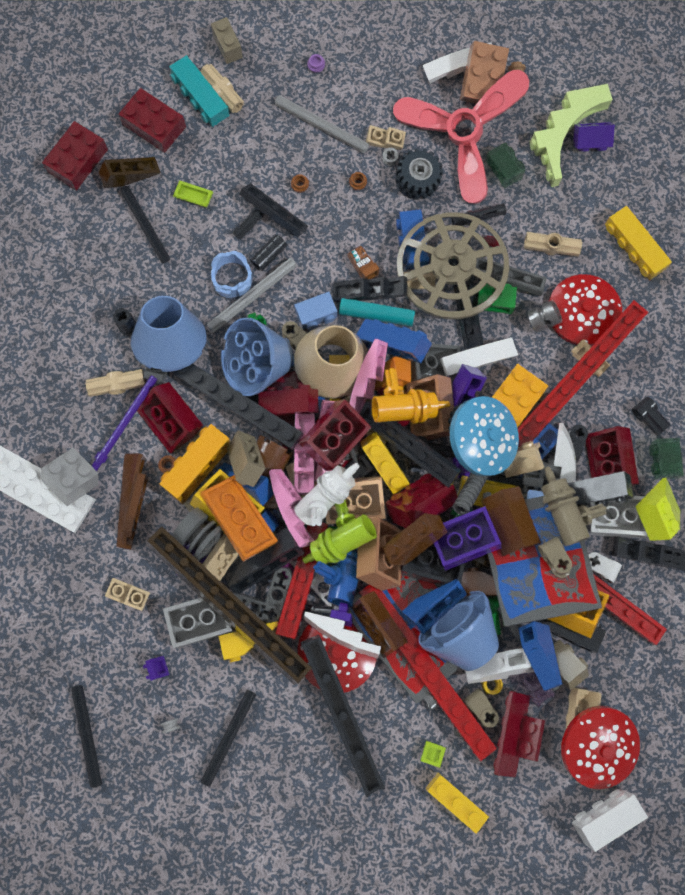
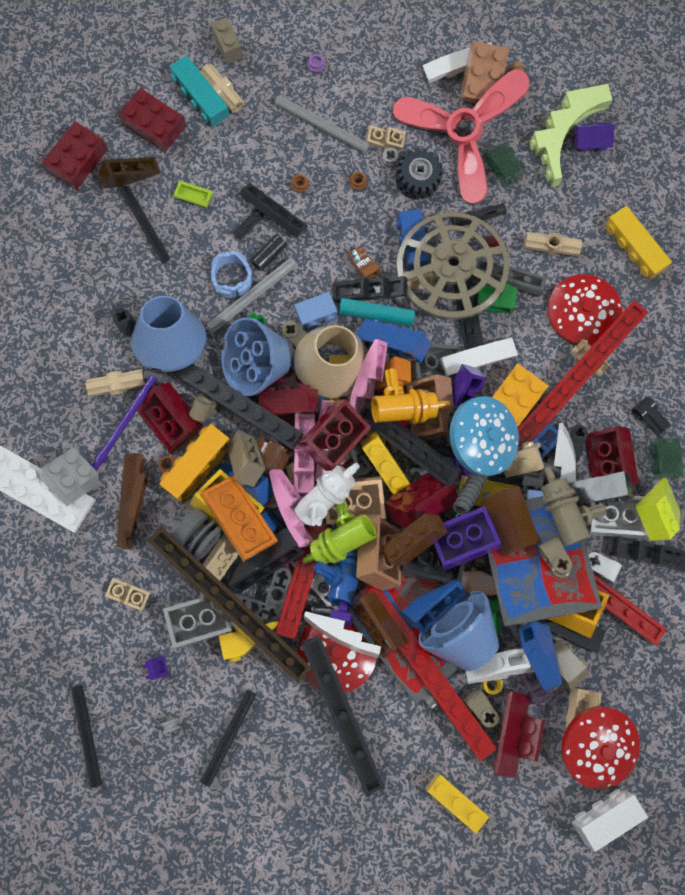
(203, 408): none -> dark tan piece
(432, 754): lime plate -> none
(544, 316): flat silver wheel -> none

